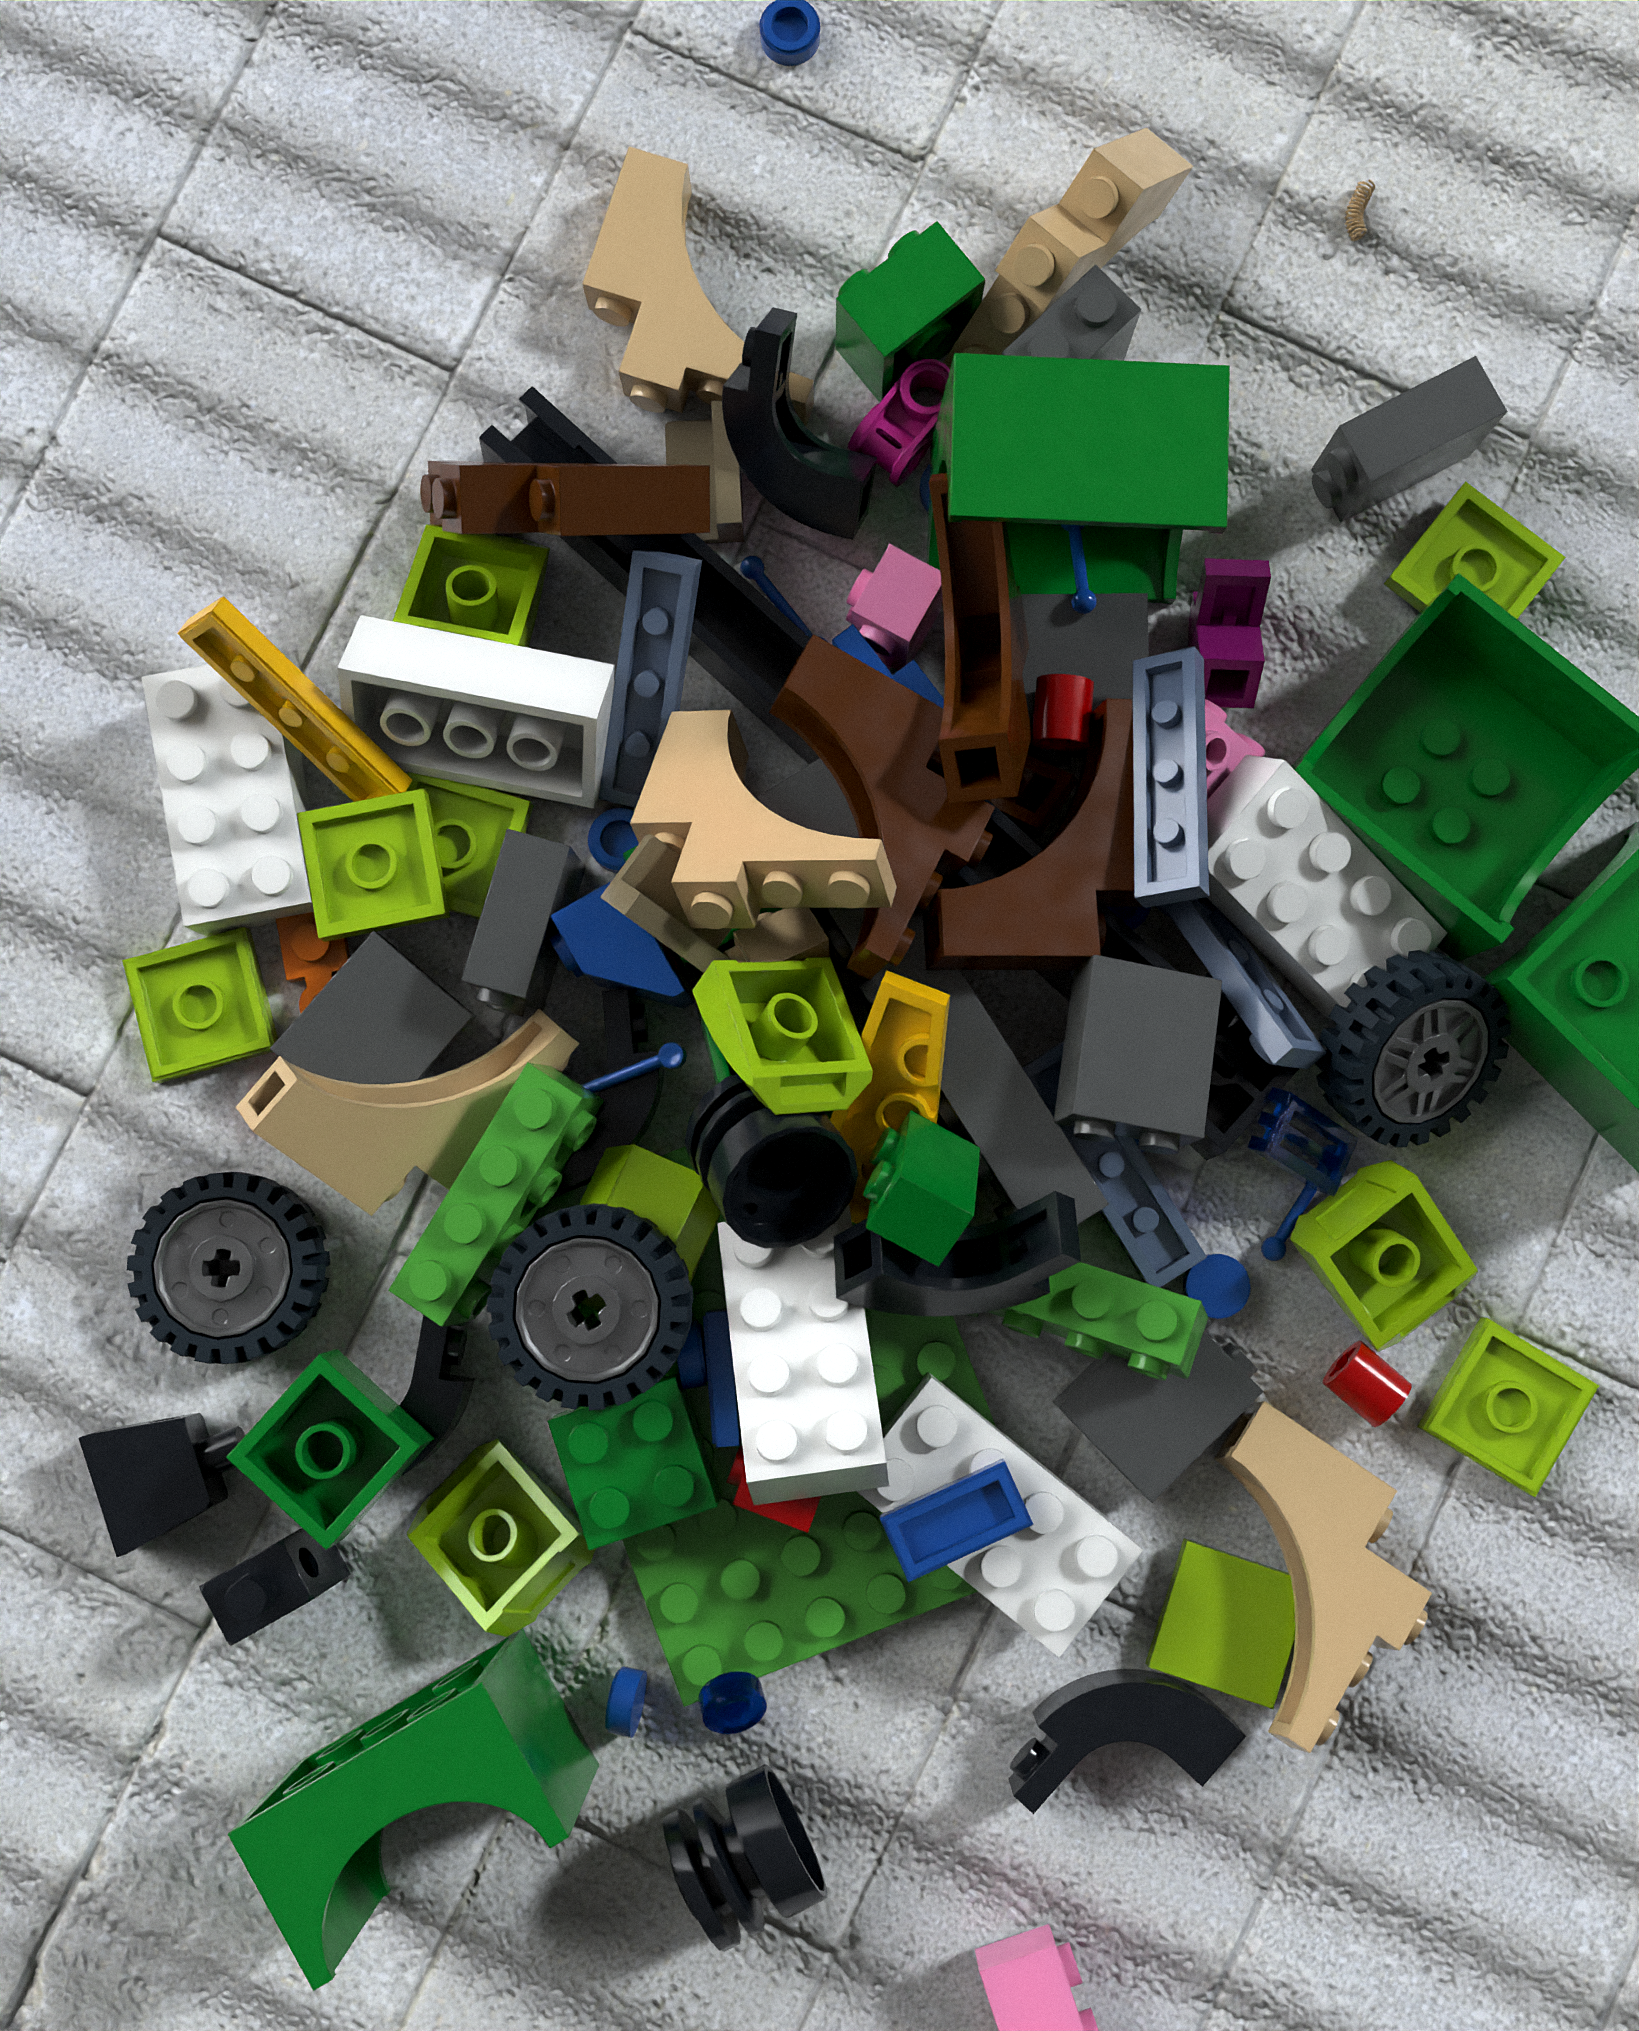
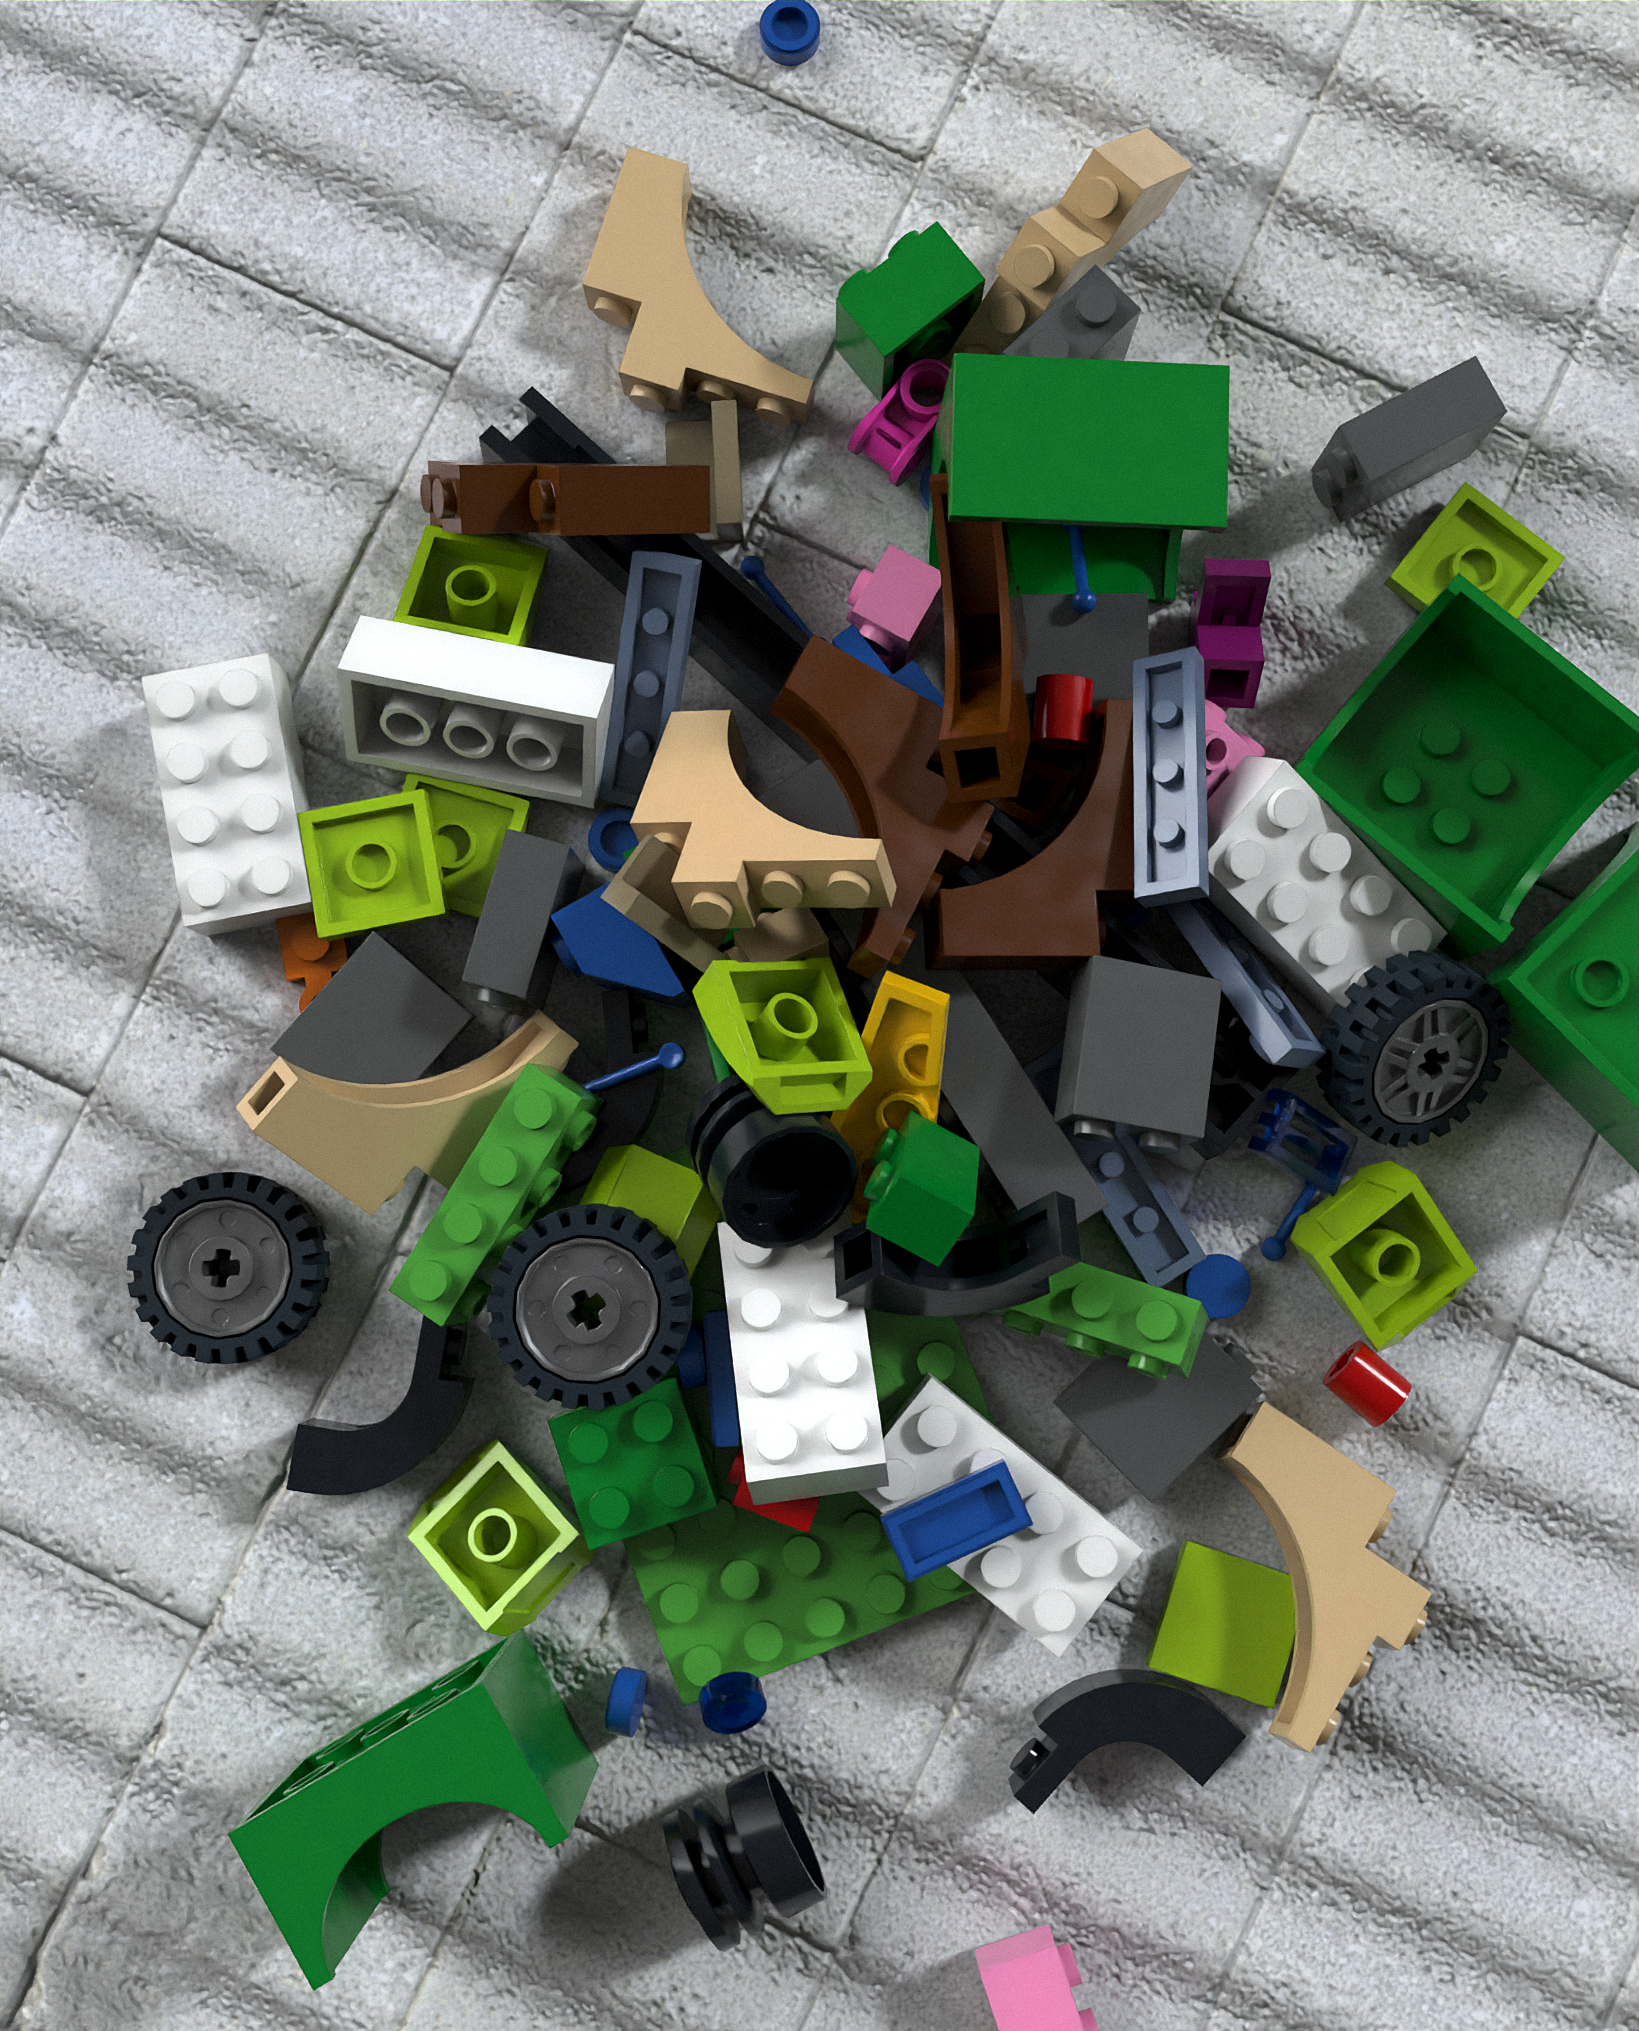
(157, 1475): black torso -> none
(201, 1005): lime tile -> none
(271, 1585): black torso -> none
(292, 702): yellow tile -> none
(329, 1448): green brick -> none
(777, 452): black arch -> none
(1356, 214): tan leg -> none
(1508, 1406): lime tile -> none

